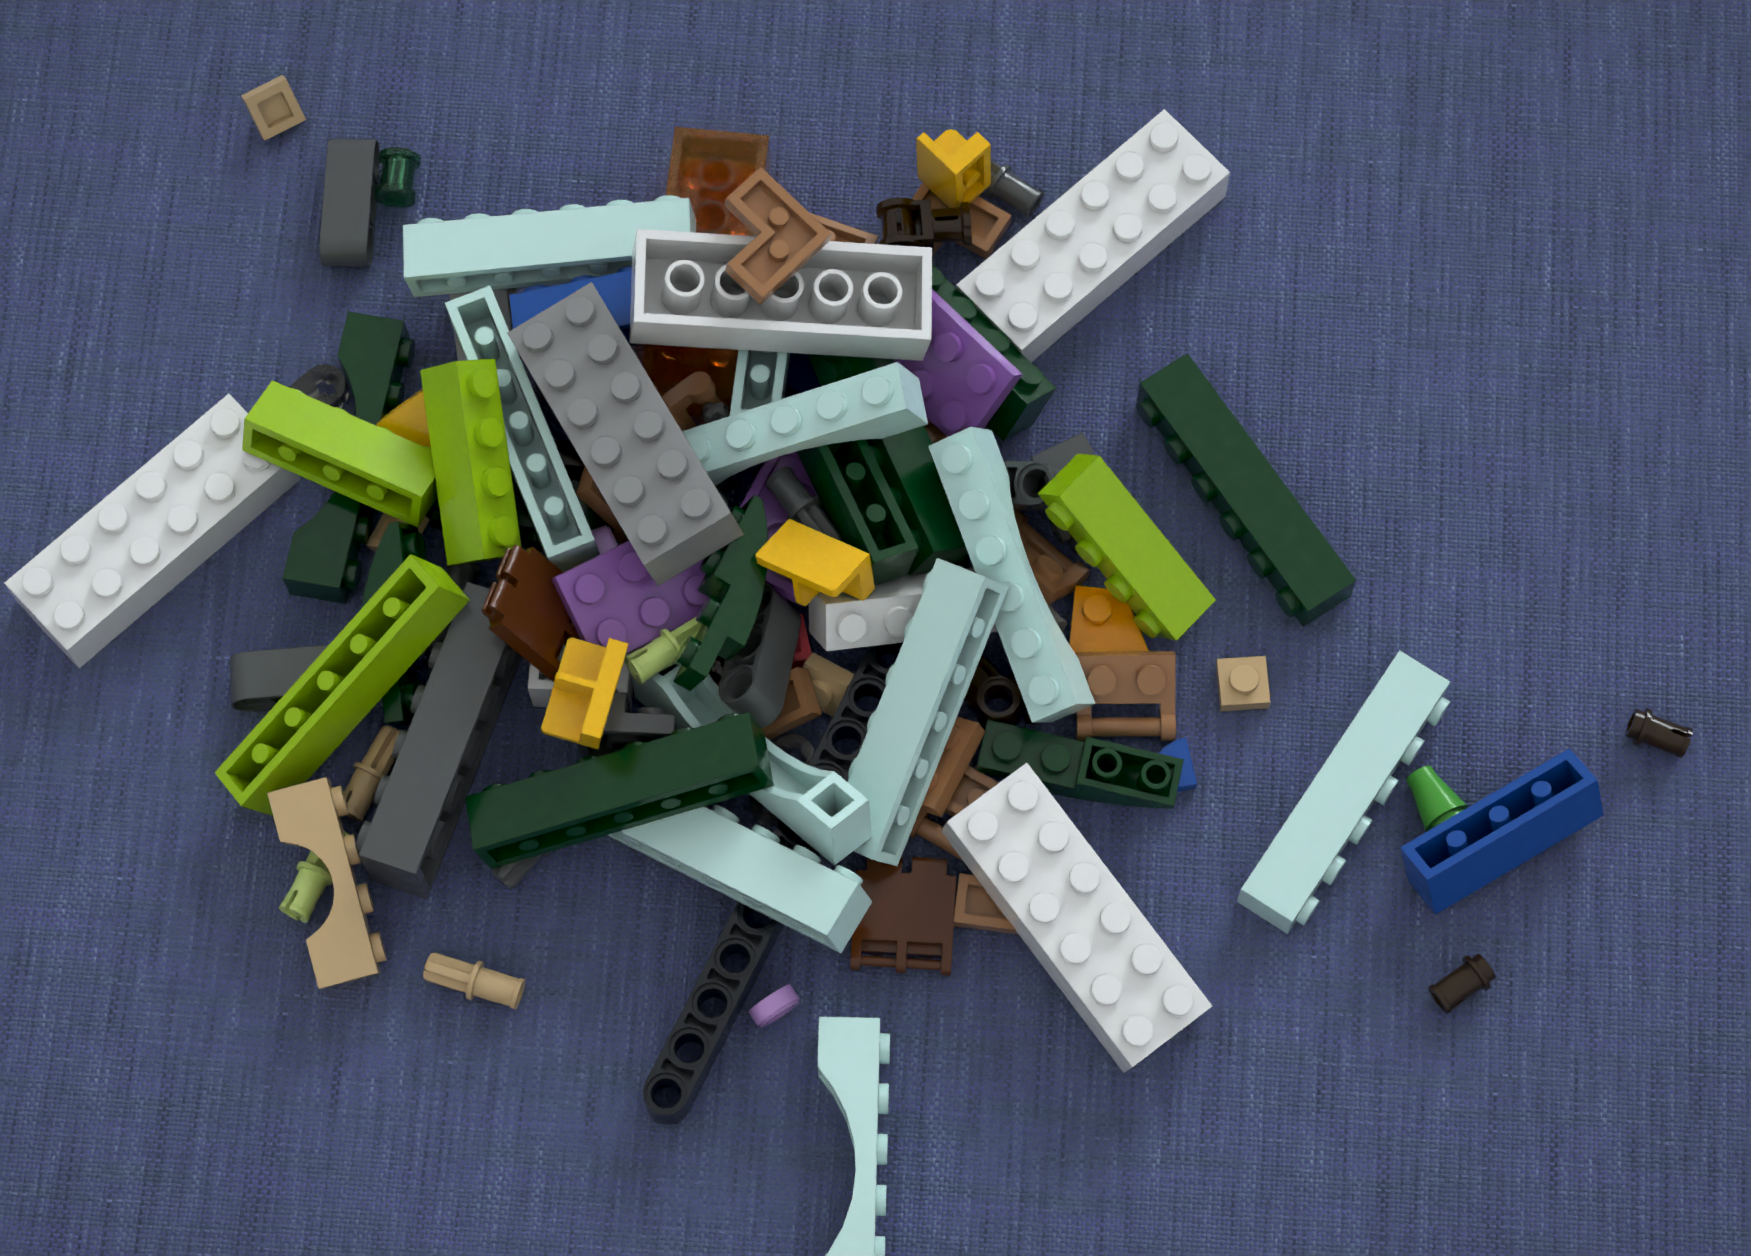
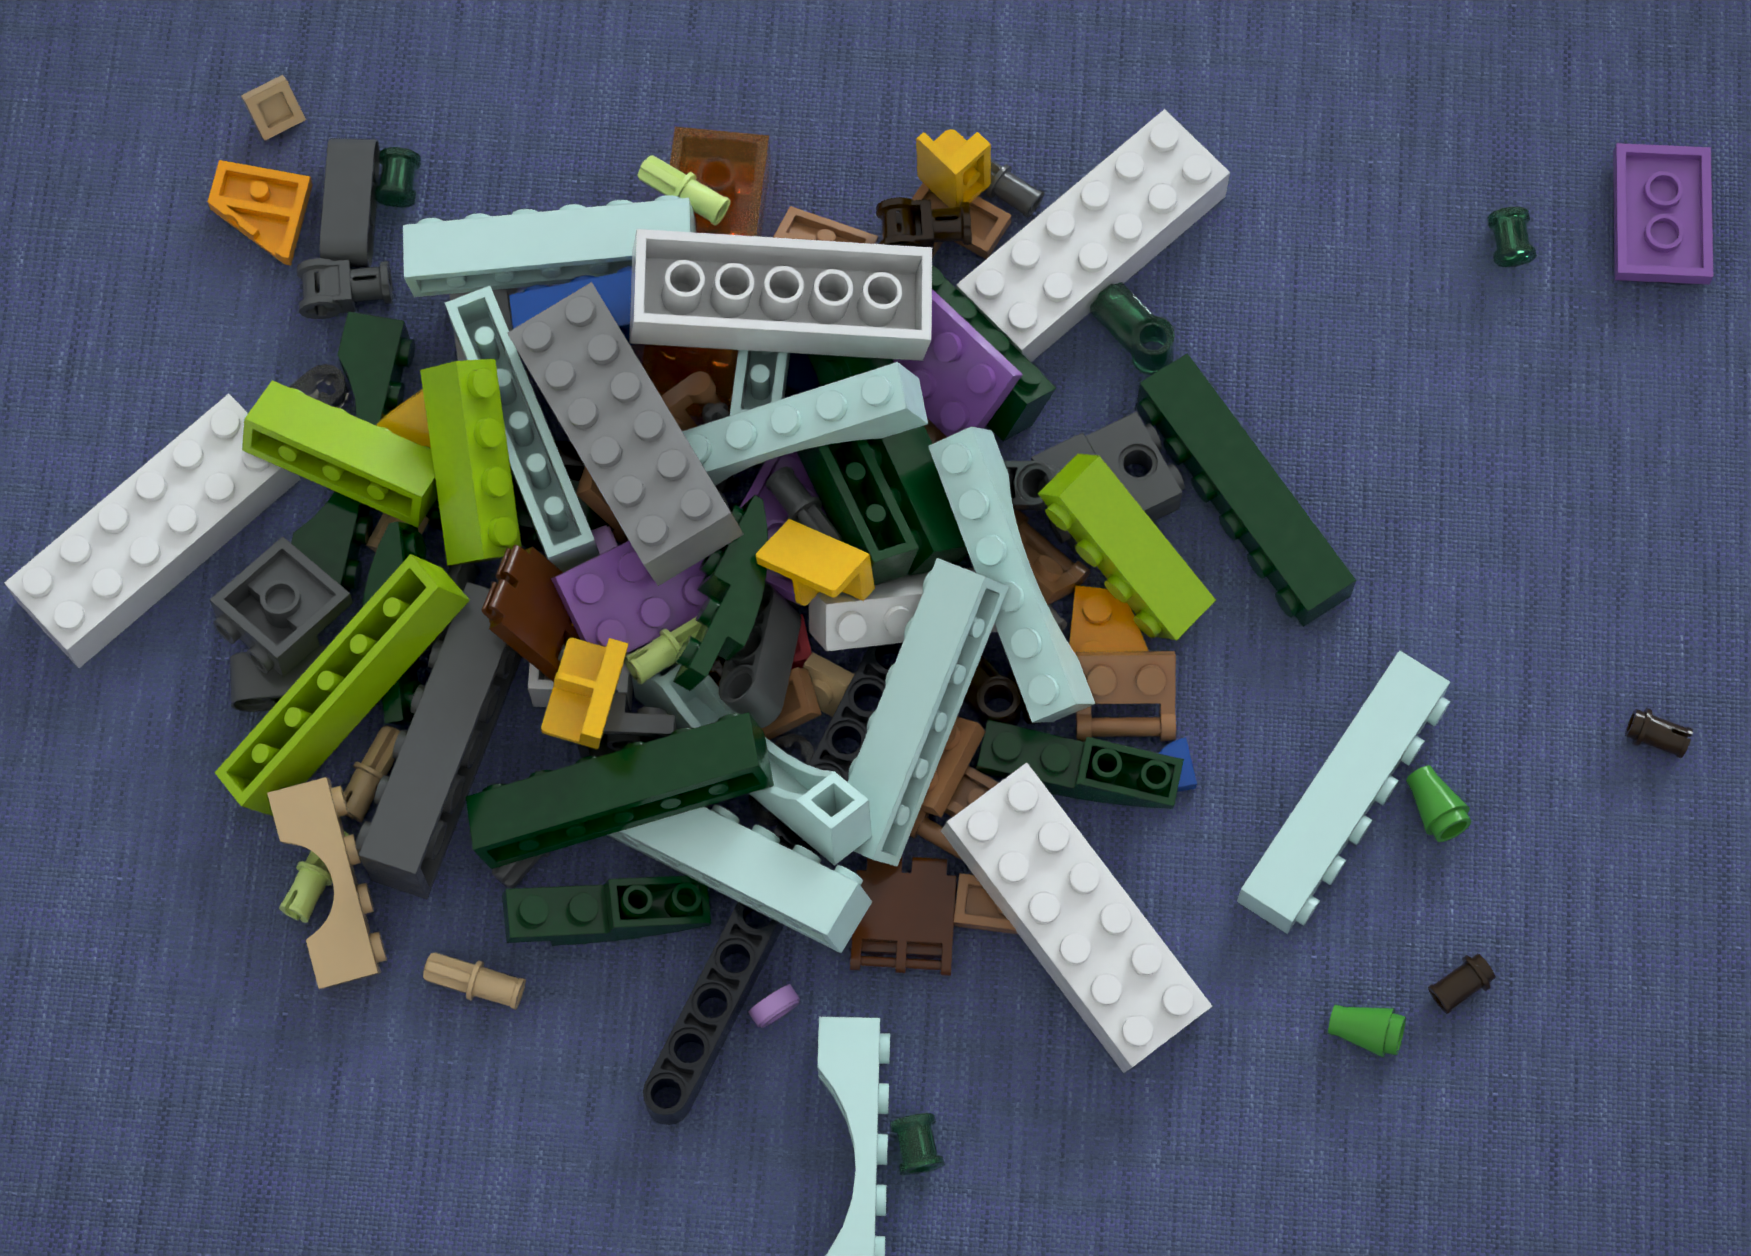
(262, 205): none -> light orange wing
(279, 607): none -> dark grey plate
(341, 286): none -> dark grey connector
(605, 912): none -> dark green slope
(676, 183): none -> yellowish green axle
(783, 231): medium nougat plate -> none
(917, 1144): none -> clear green bush
(1130, 443): none -> dark grey brick
(1133, 326): none -> clear green piece
(1242, 683): tan plate -> none
(1370, 1028): none -> bright green cone
(1502, 831): blue brick -> none
(1511, 236): none -> clear green bush
(1662, 213): none -> medium lavender plate

